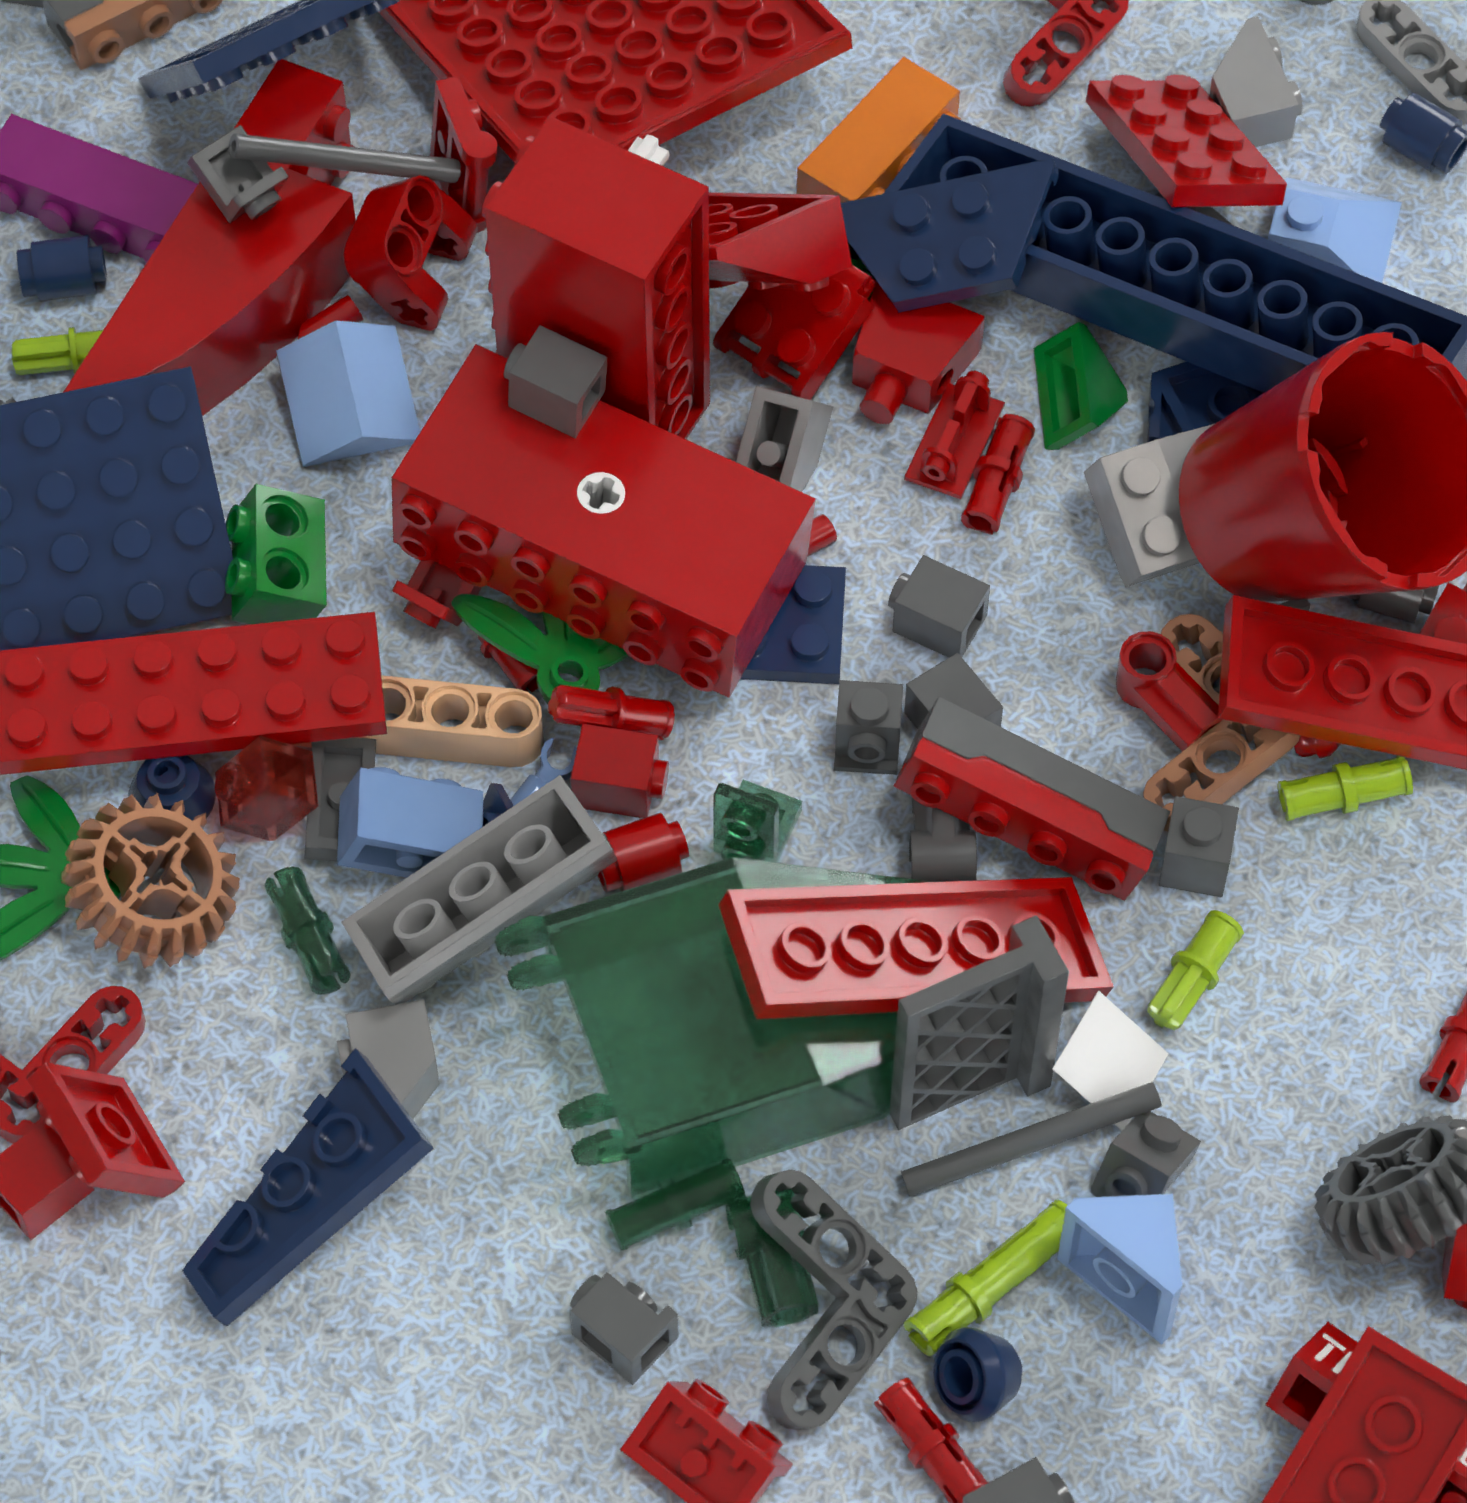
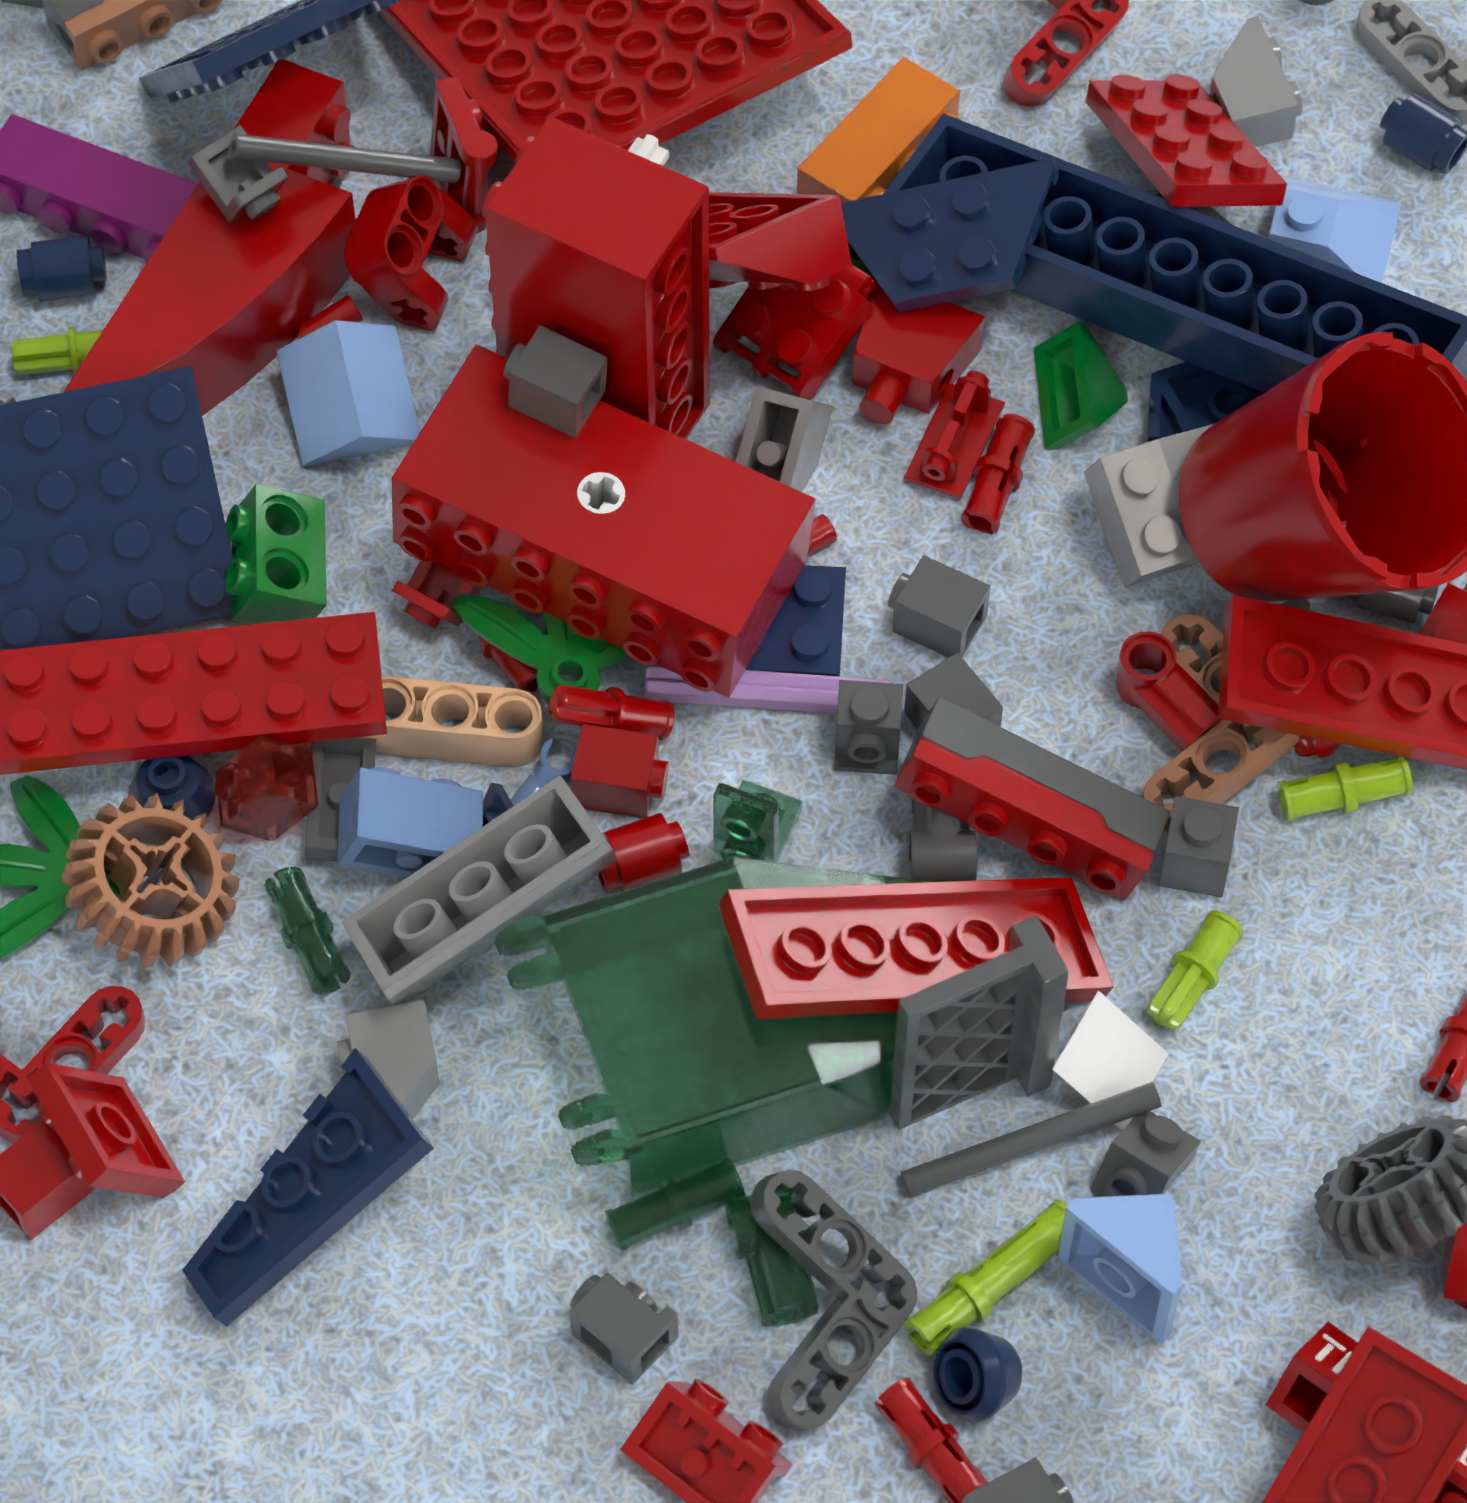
(754, 690): none -> lavender axle

